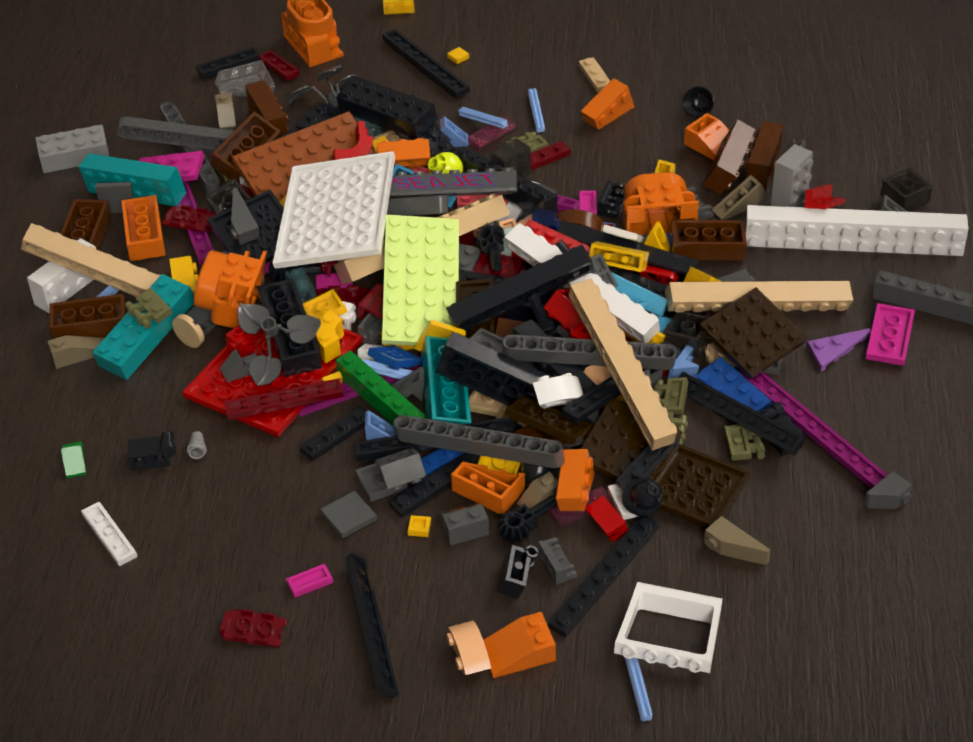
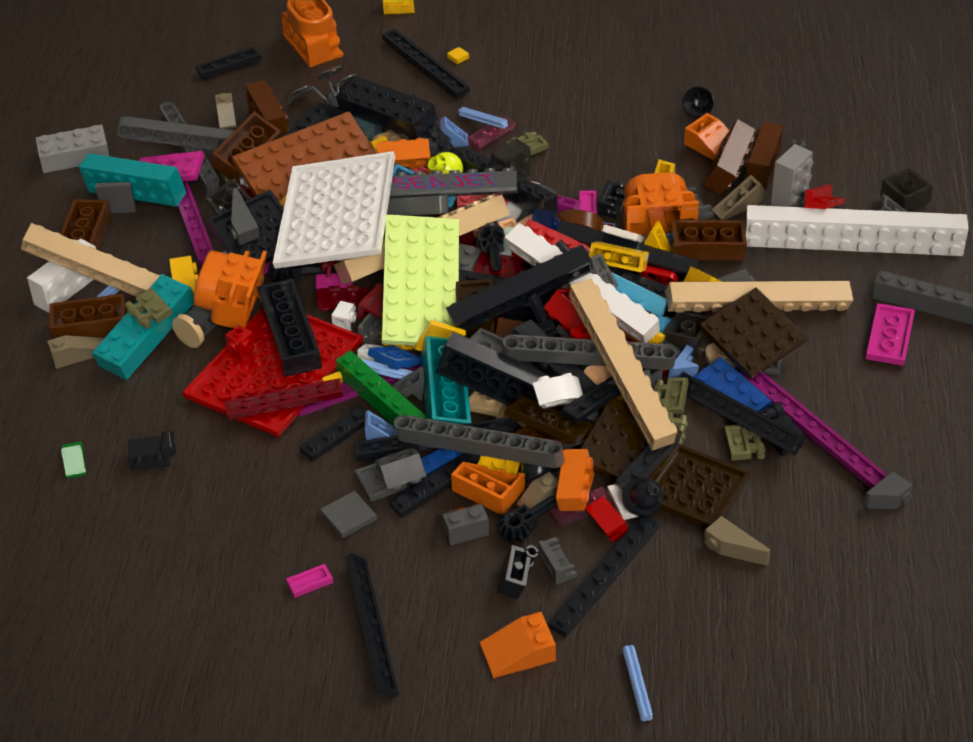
(109, 533): white tile -> none
(143, 228): orange brick -> none
(188, 218): dark red piece -> none
(196, 446): light grey cone -> none
(234, 79): clear wedge -> none
(236, 367): dark grey slope -> none
(253, 628): dark red piece -> none
(257, 317): dark grey plant -> none
(279, 65): dark red plate -> none
(302, 284): clear light blue brick -> none
(323, 303): yellow tile -> none
(329, 335): yellow brick -> none
(362, 147): red arch -> none
(419, 526): yellow tile -> none
(468, 647): light nougat brick -> none
(536, 110): light blue axle -> none
(549, 154): dark red plate -> none
(594, 73): tan plate -> none
(608, 104): orange wedge -> none
(673, 603): white windscreen -> none
(833, 347): medium lavender wing -> none

